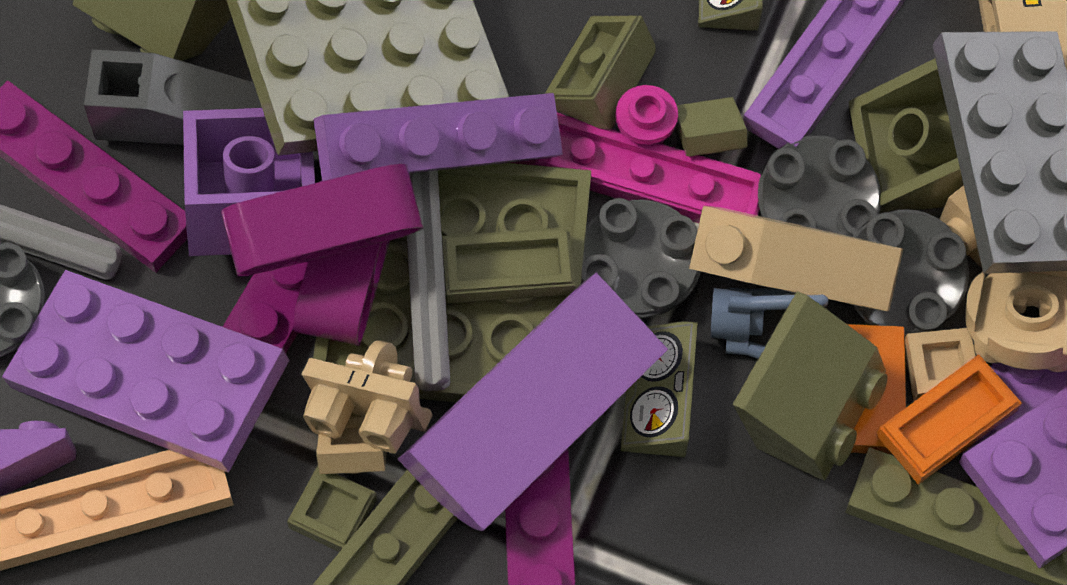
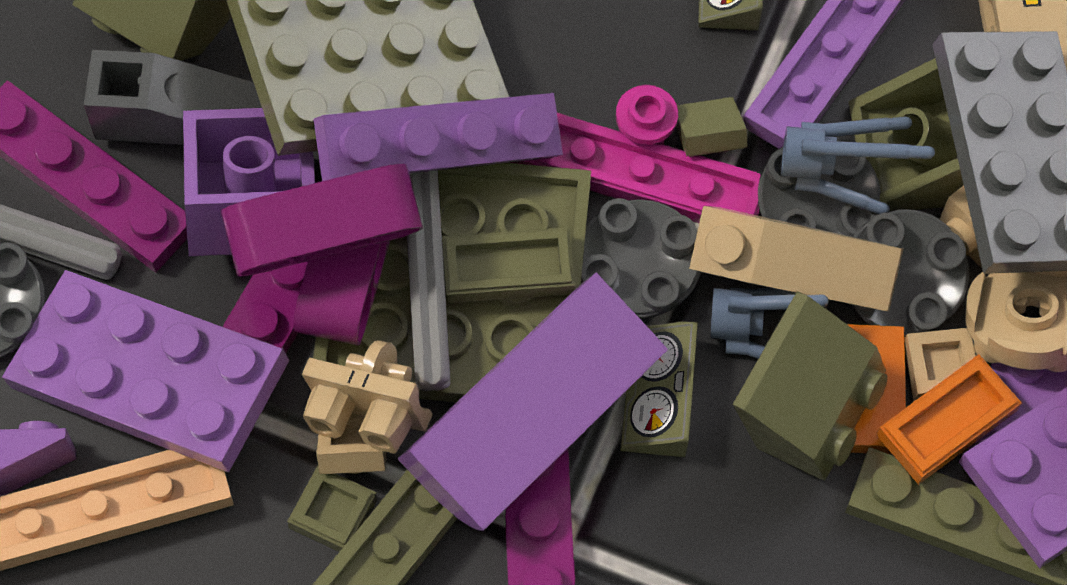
(601, 68): olive slope -> none
(814, 150): none -> sand blue plant

